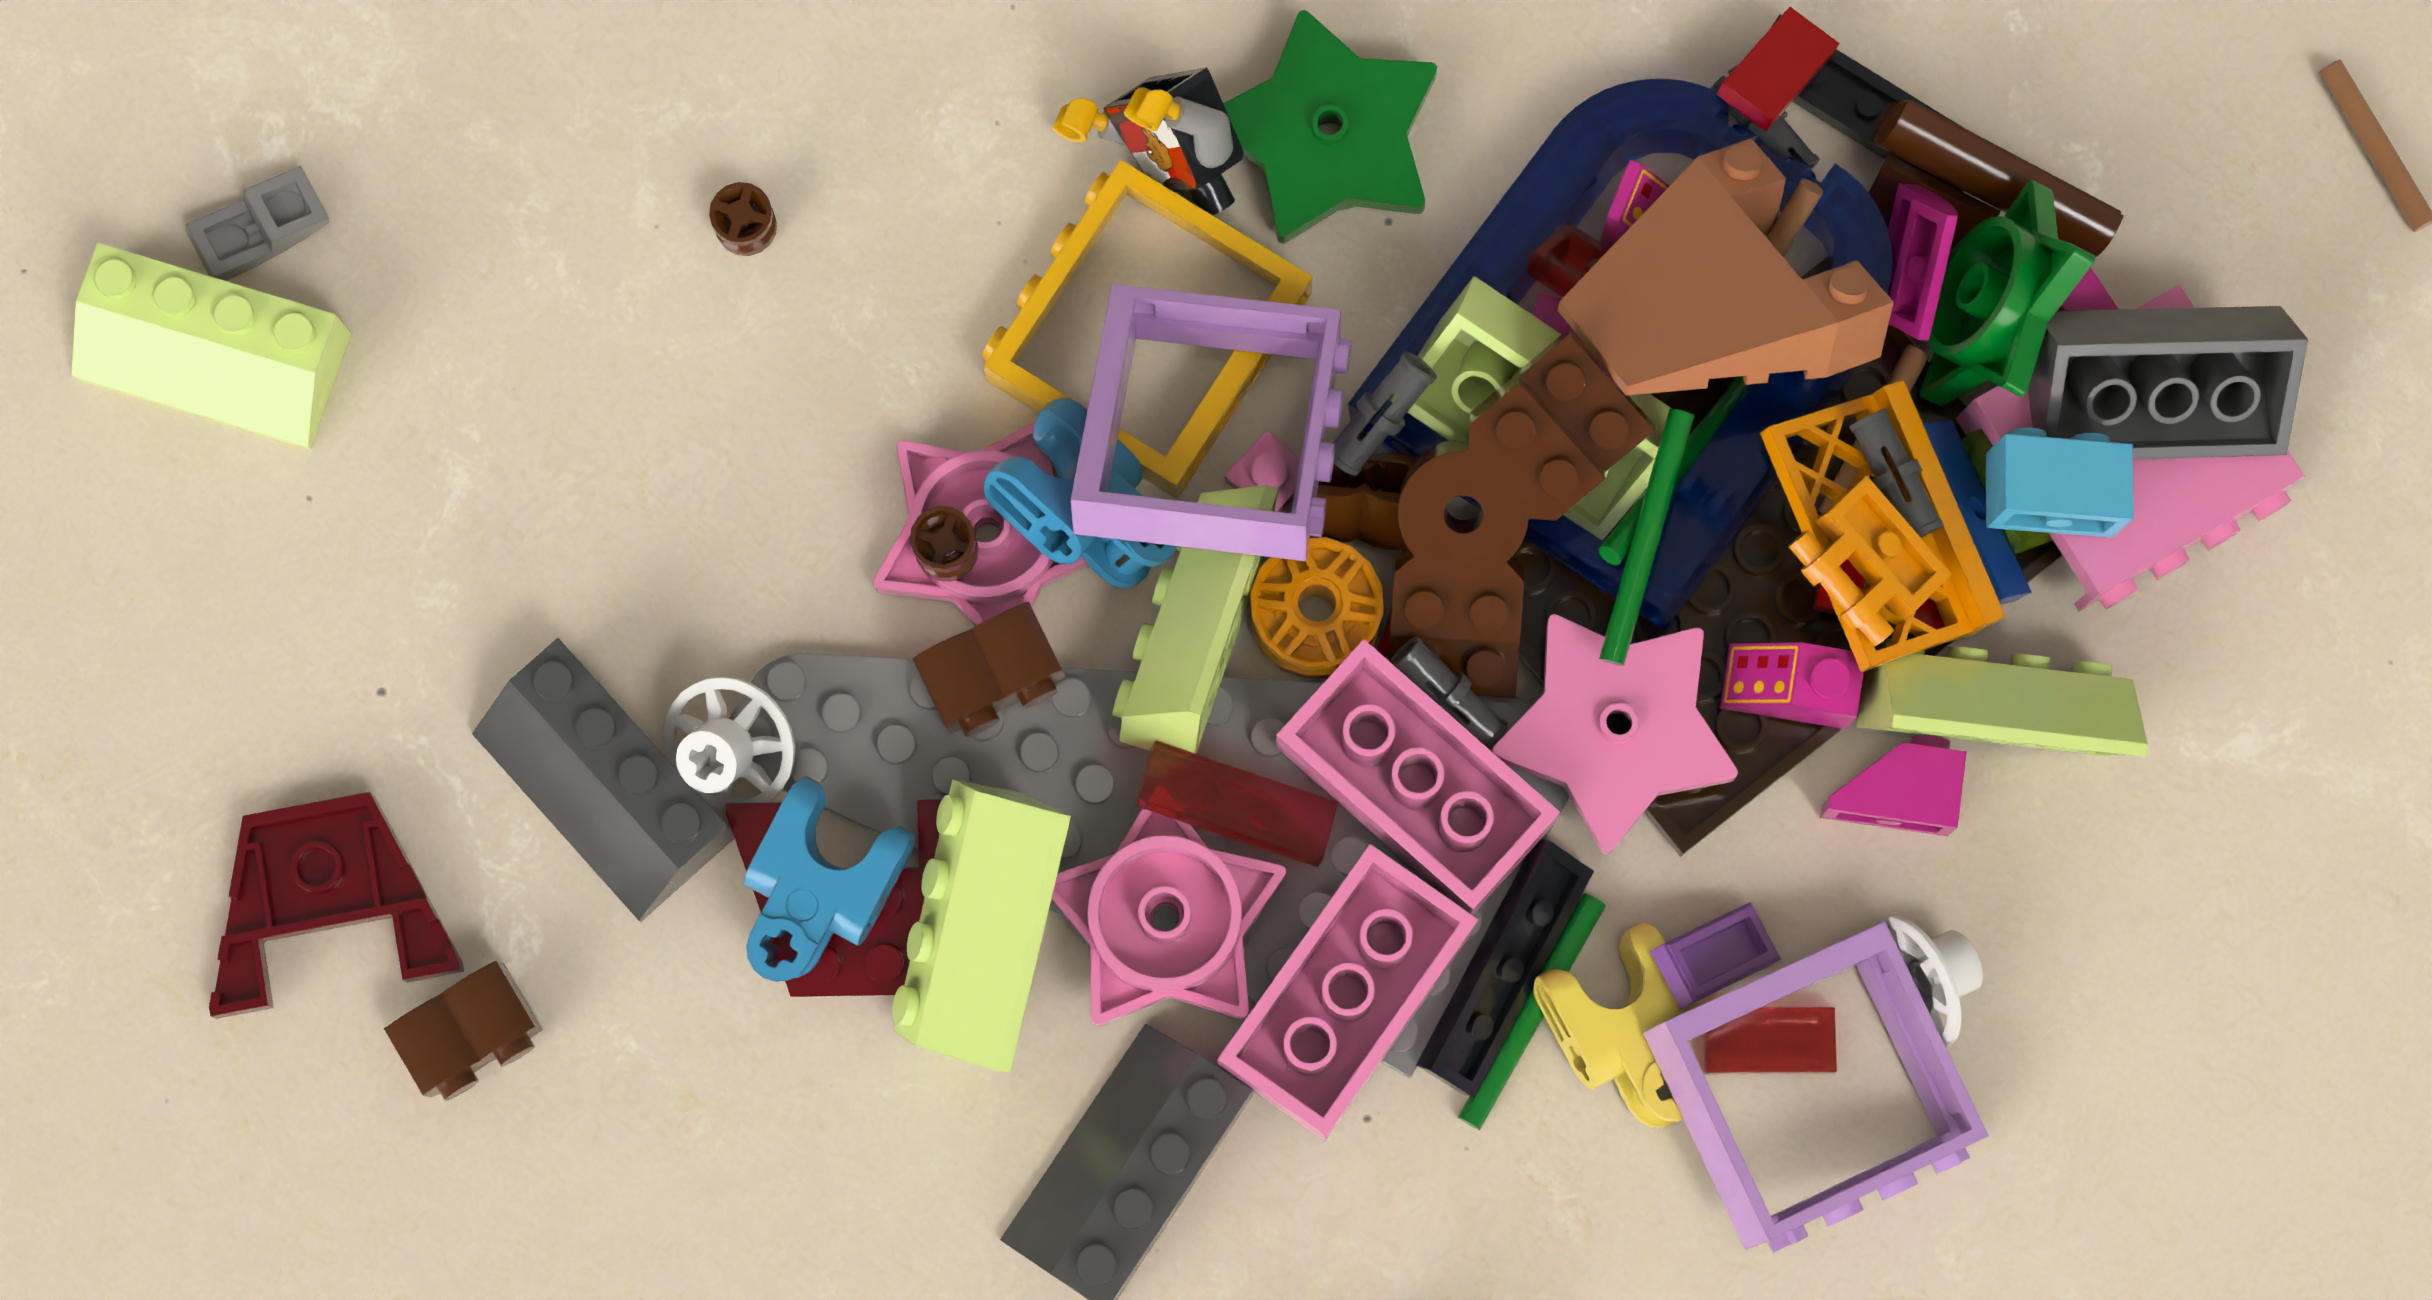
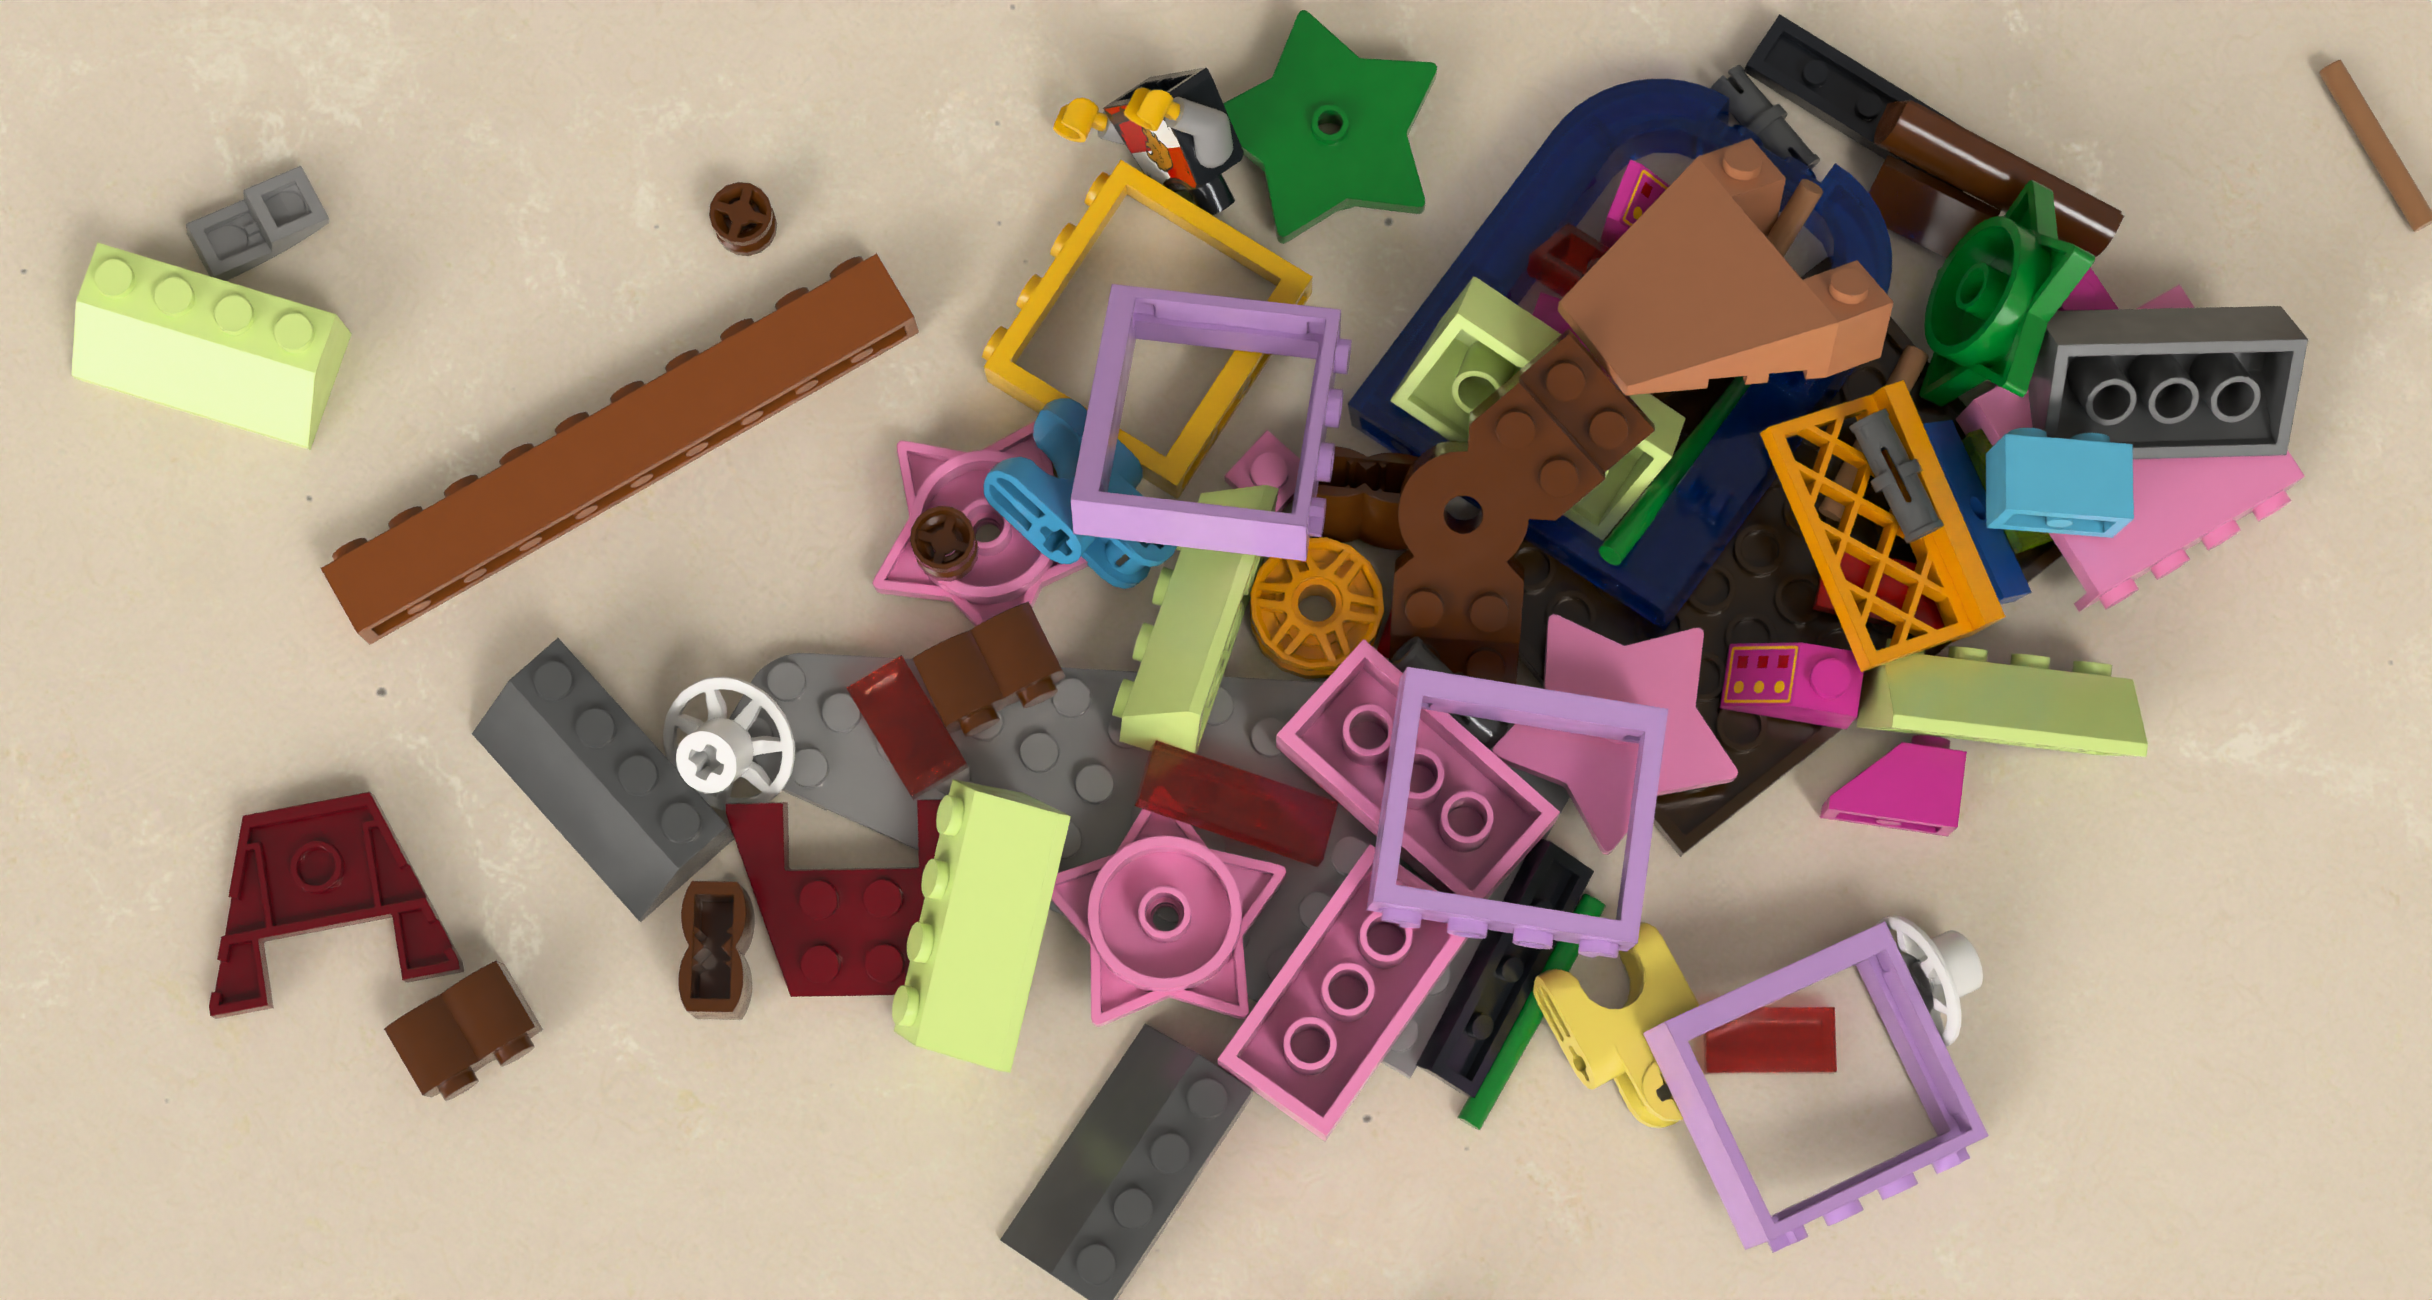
(620, 448): none -> dark orange brick
(719, 931): none -> reddish brown brick
(810, 893): dark azure piece -> none
(907, 727): none -> clear red tile
(1407, 382): dark grey pin -> none
(1536, 708): none -> lavender window
(1646, 537): green bar -> none
(1715, 955): medium lavender tile -> none
(1777, 69): red tile -> none
(1882, 550): light orange plate -> none
(1921, 243): dark pink slope -> none

